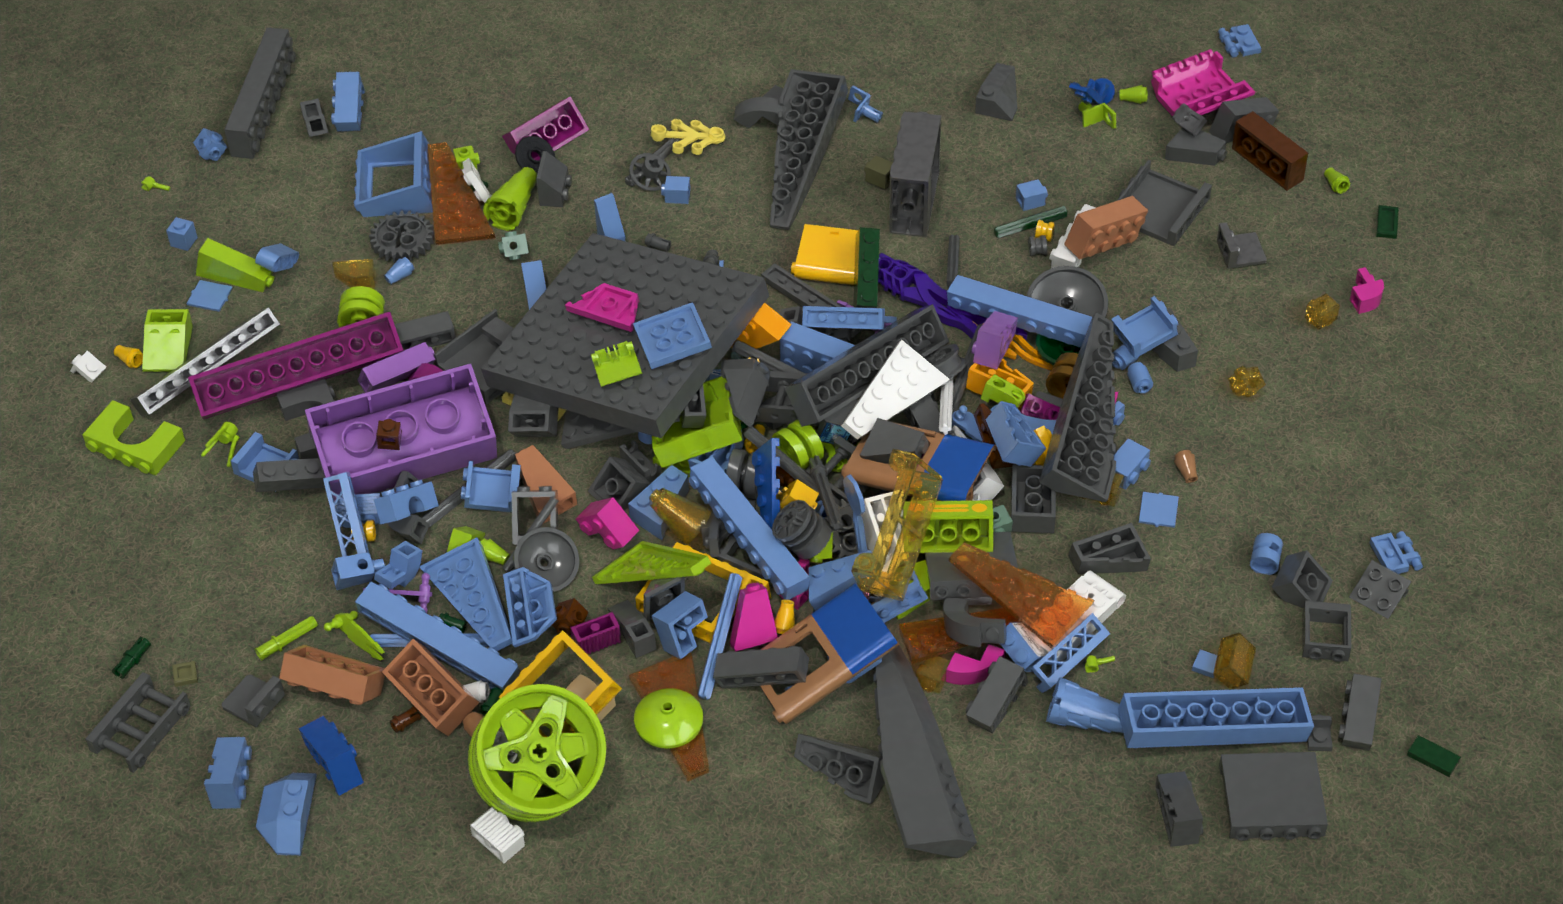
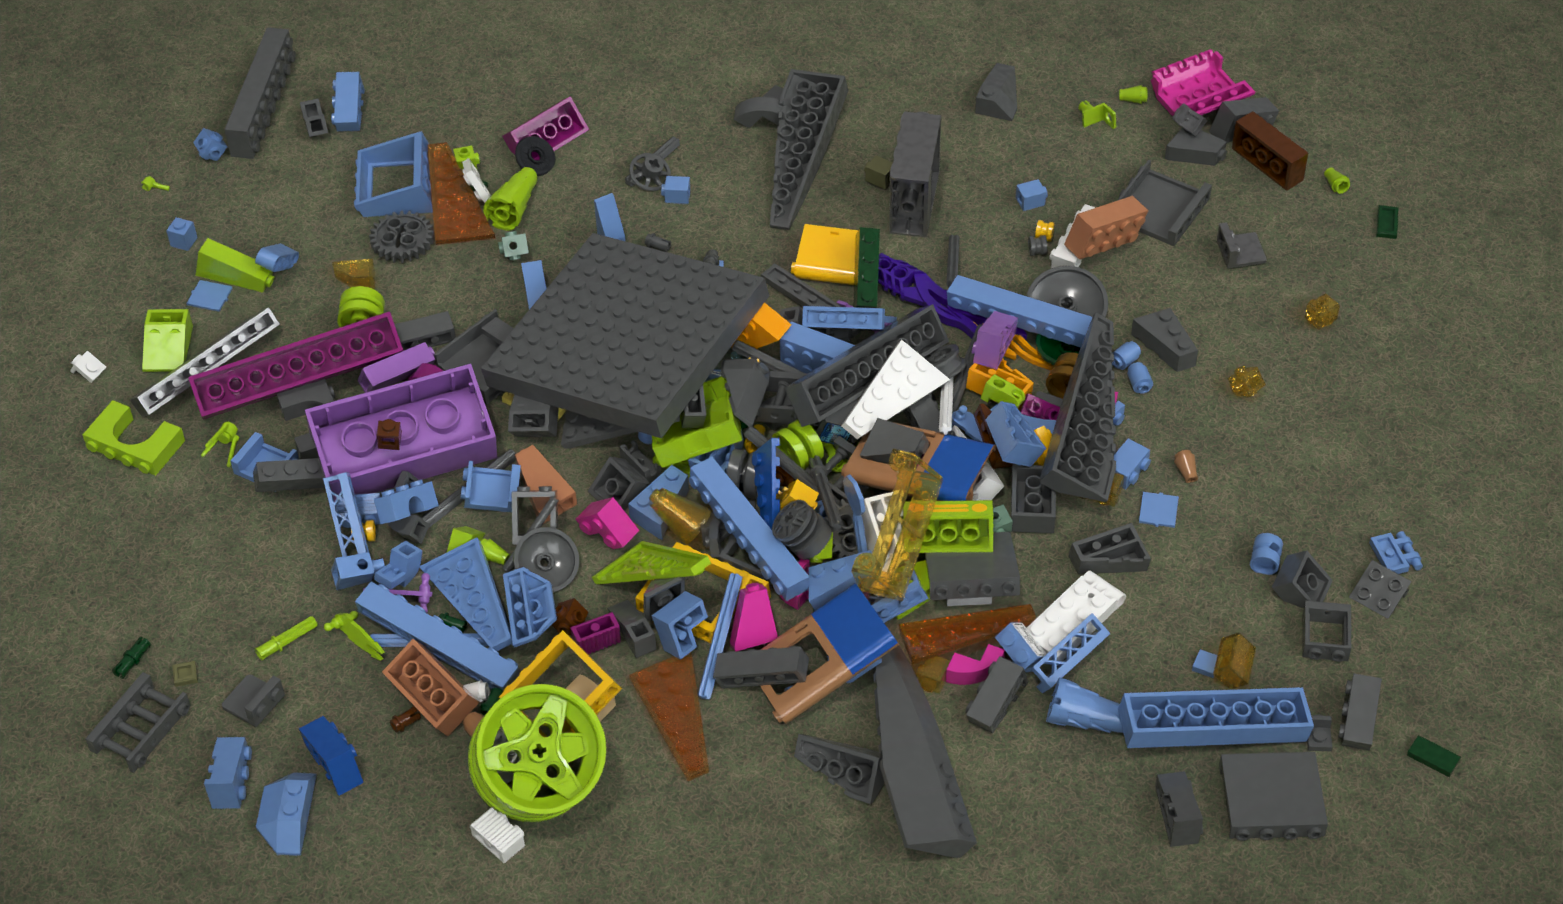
(130, 356): yellow cone -> none
(332, 674): nougat brick -> none
(400, 270): medium blue cone -> none
(552, 181): dark grey slope -> none
(608, 305): dark pink wing -> none
(616, 364): lime hinge -> none
(668, 727): lime dish -> none
(672, 335): medium blue plate -> none
(690, 134): light yellow plant -> none
(785, 616): yellow cone -> none
(864, 108): medium blue bracket -> none
(970, 629): dark grey arch -> none
(1027, 596): clear orange wing -> none
(1030, 222): dark green axle -> none
(1092, 663): lime hand -> none
(1095, 92): blue piece -> none
(1146, 328): medium blue panel -> none
(1244, 39): medium blue plate -> none
(1367, 293): dark pink brick -> none

